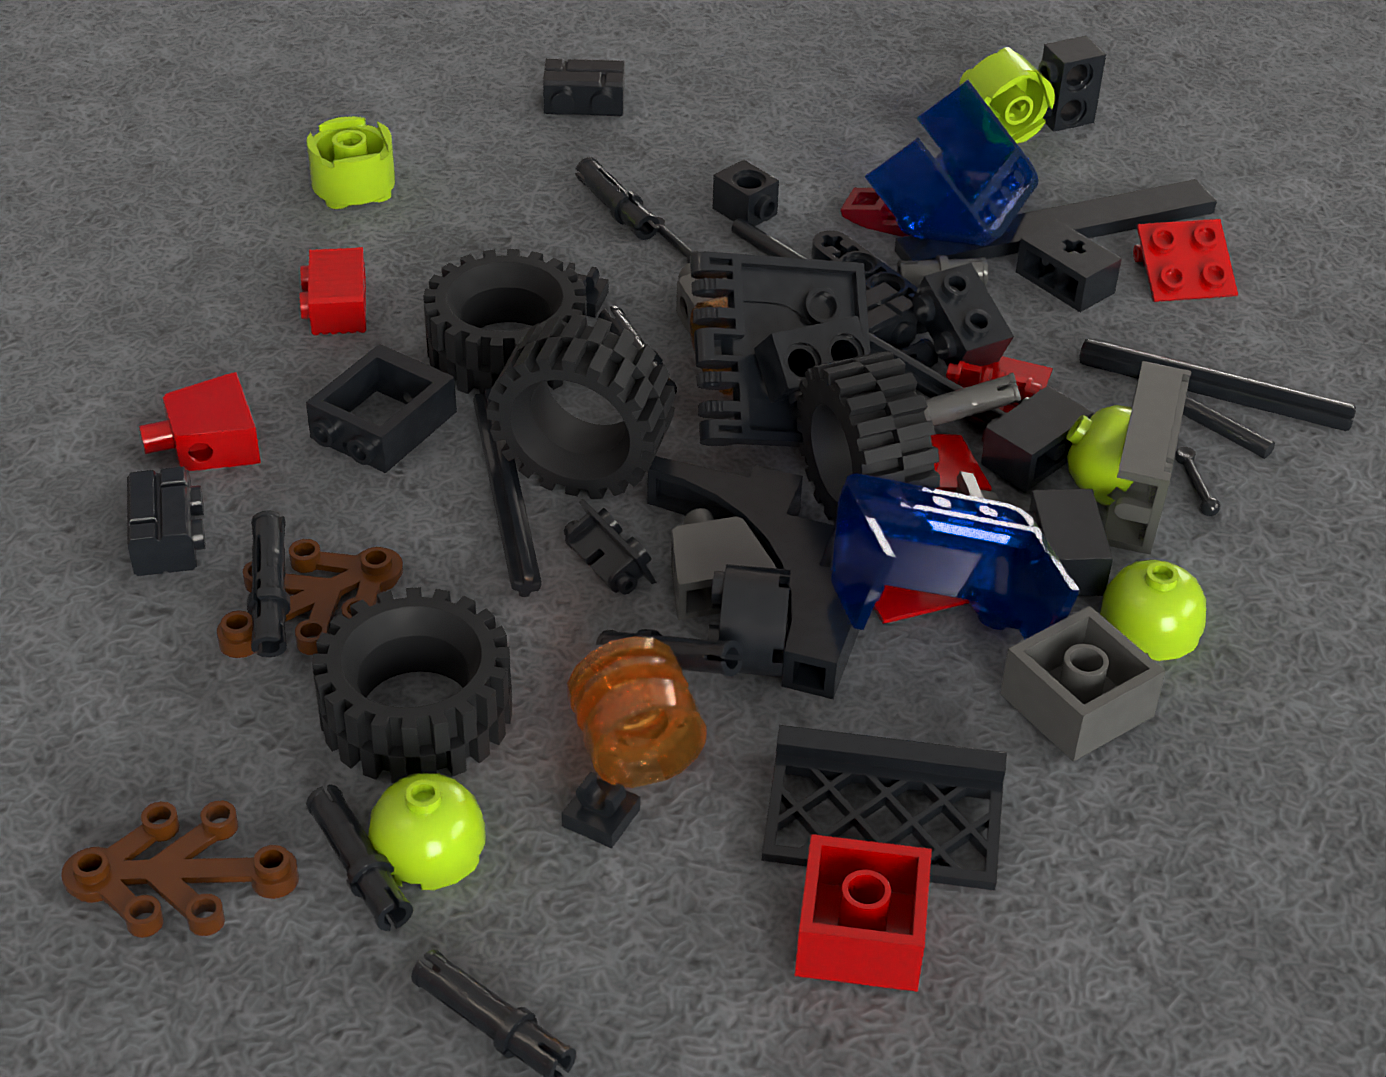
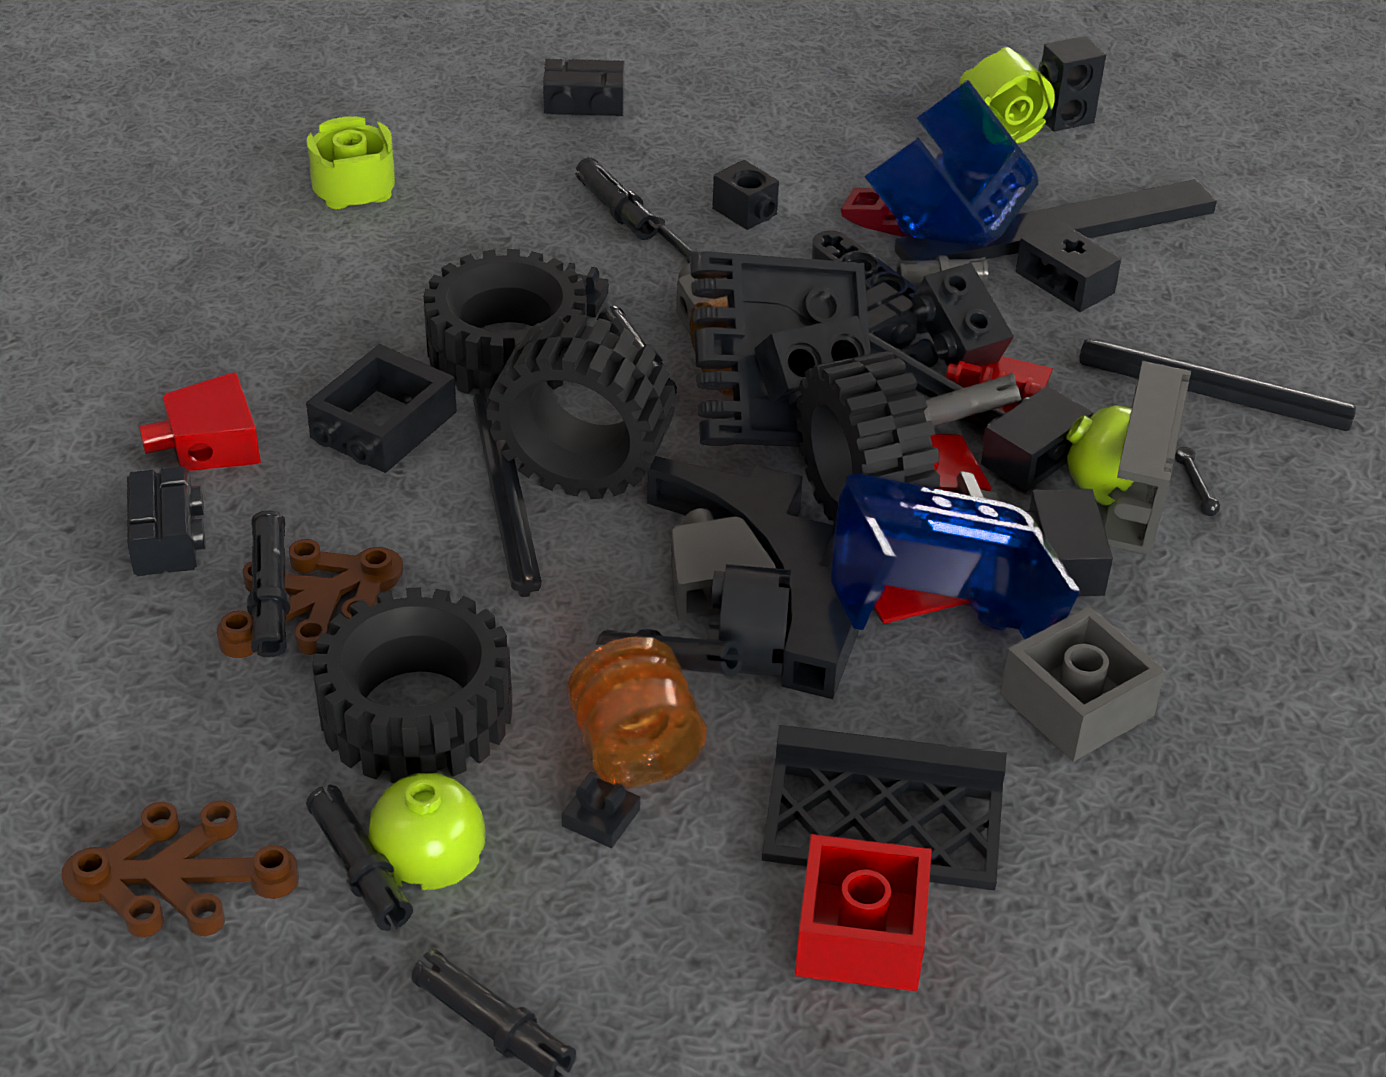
(334, 291): red brick -> none
(622, 560): black hinge -> none
(762, 240): black bar -> none
(1156, 608): lime cylinder -> none
(1185, 260): red hinge -> none
(1228, 428): black bar -> none

